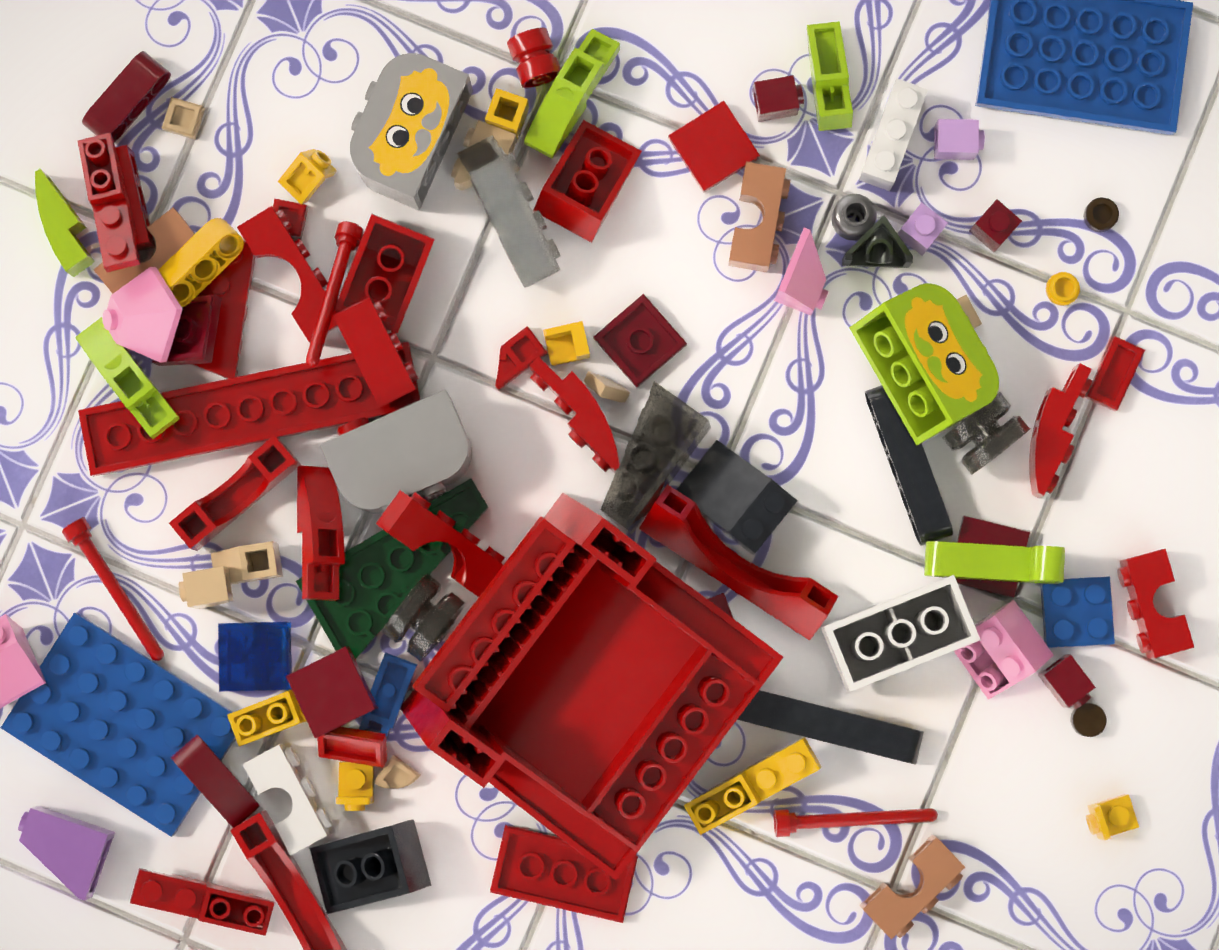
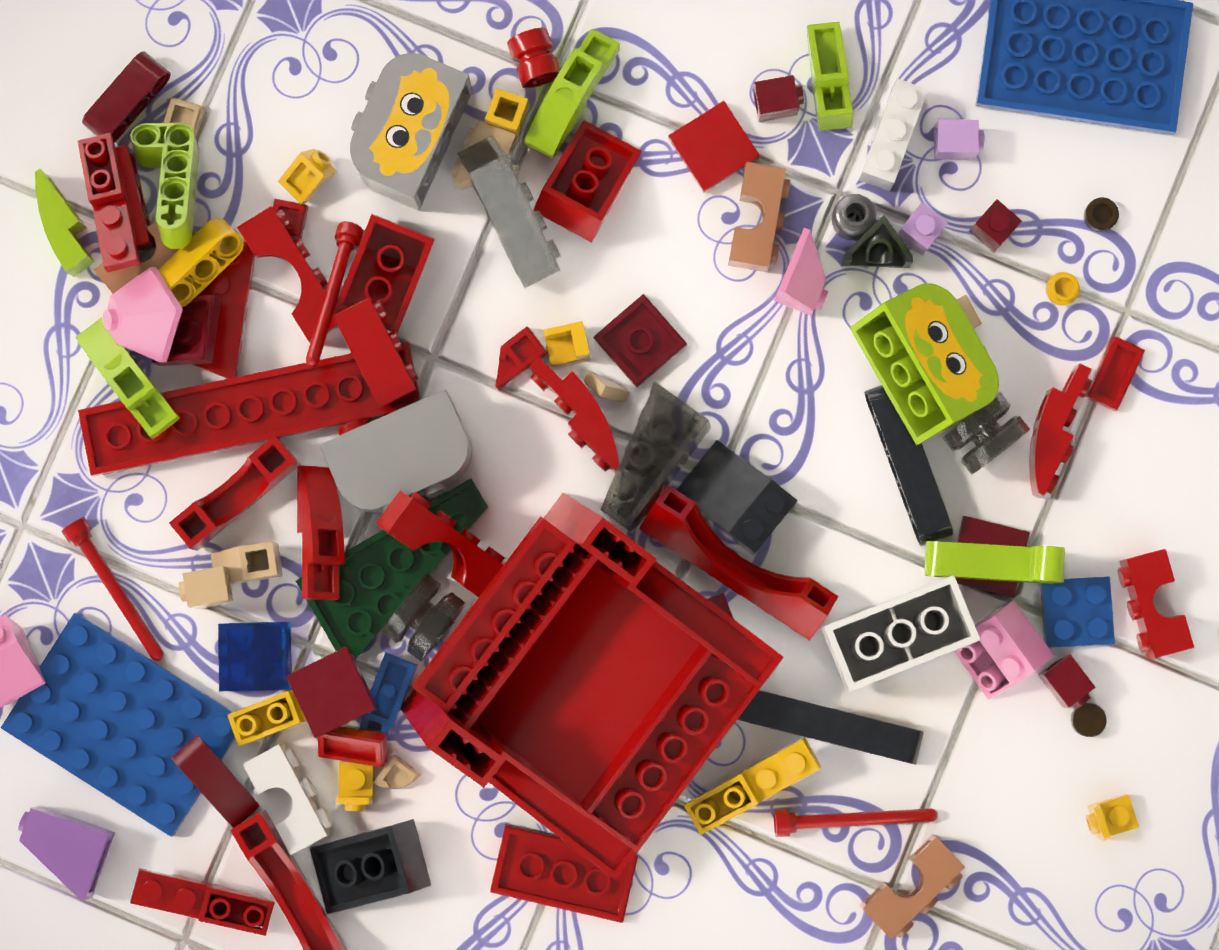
(177, 154): none -> lime beam

